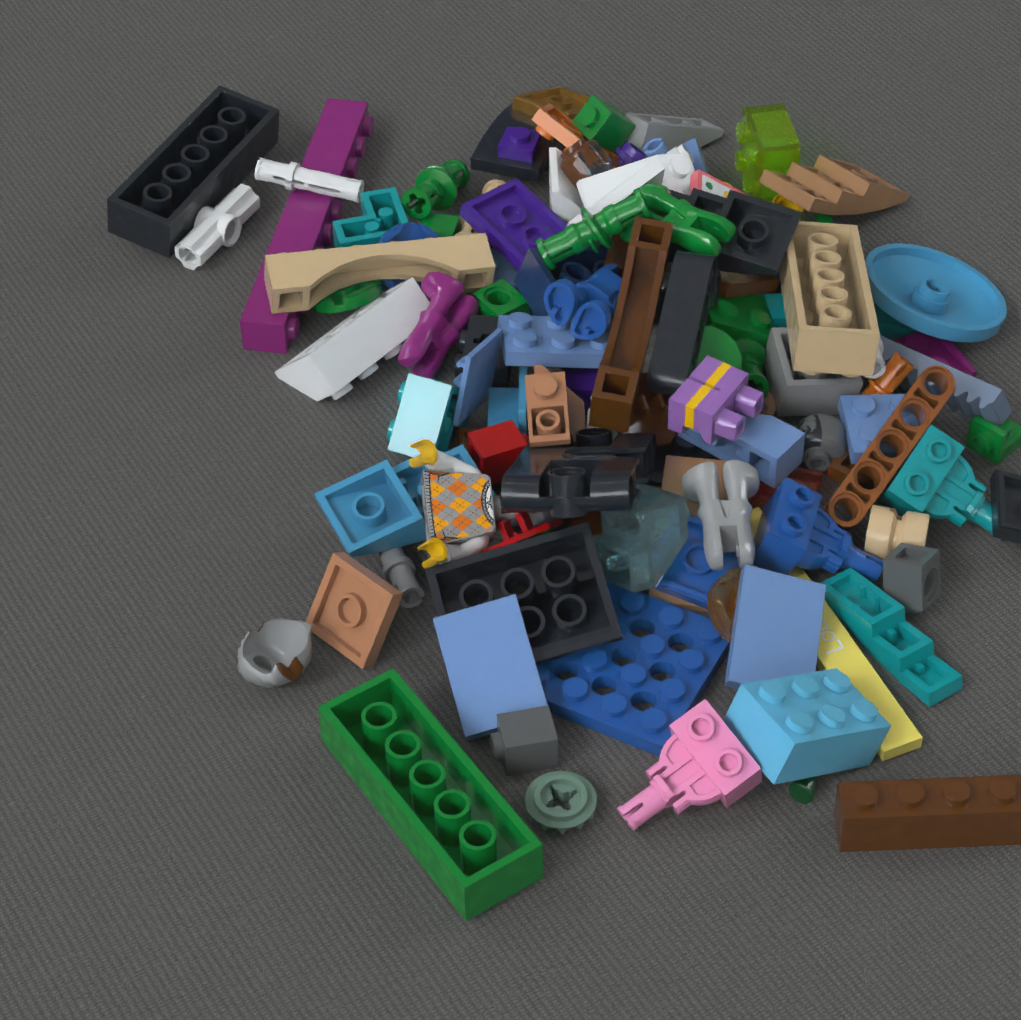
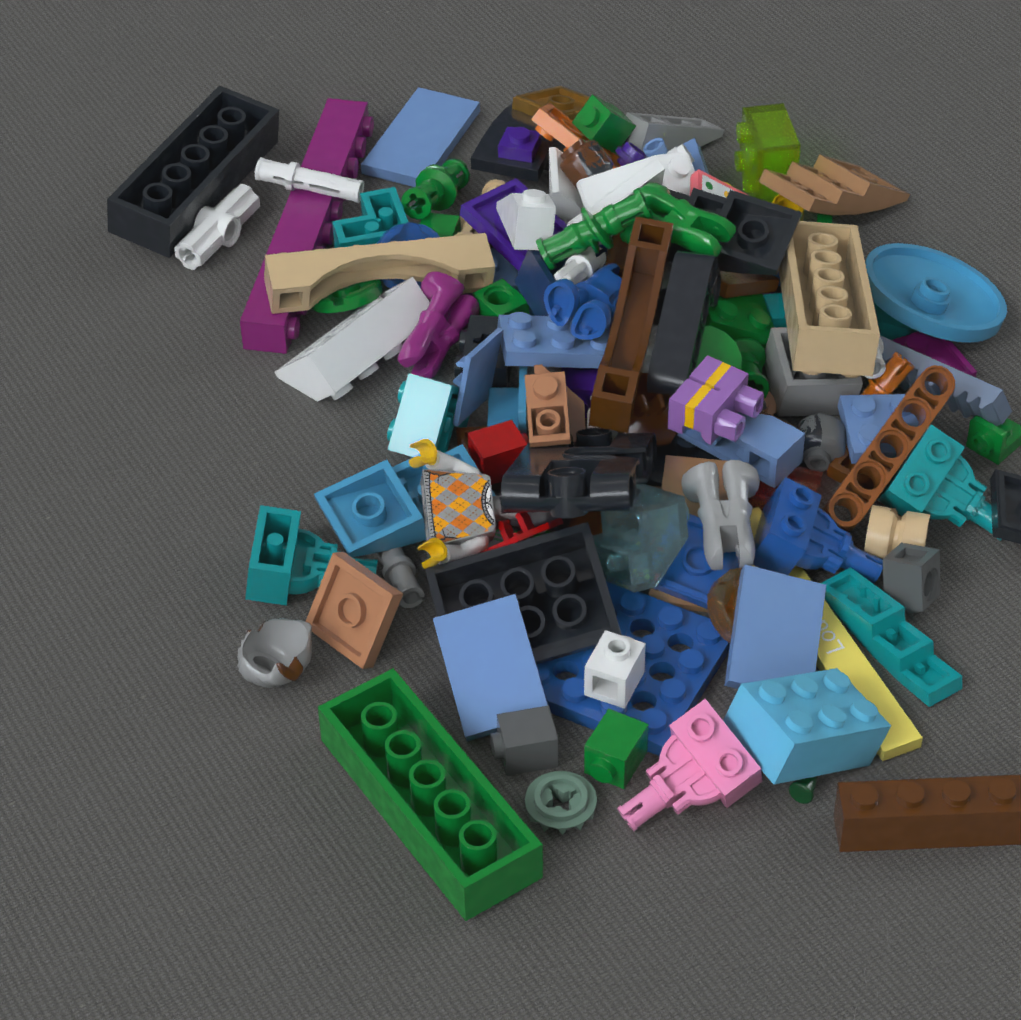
(287, 557): none -> teal brick
(420, 136): none -> medium blue tile
(527, 217): none -> white slope
(581, 266): none -> white axle
(614, 669): none -> white brick
(615, 748): none -> green brick

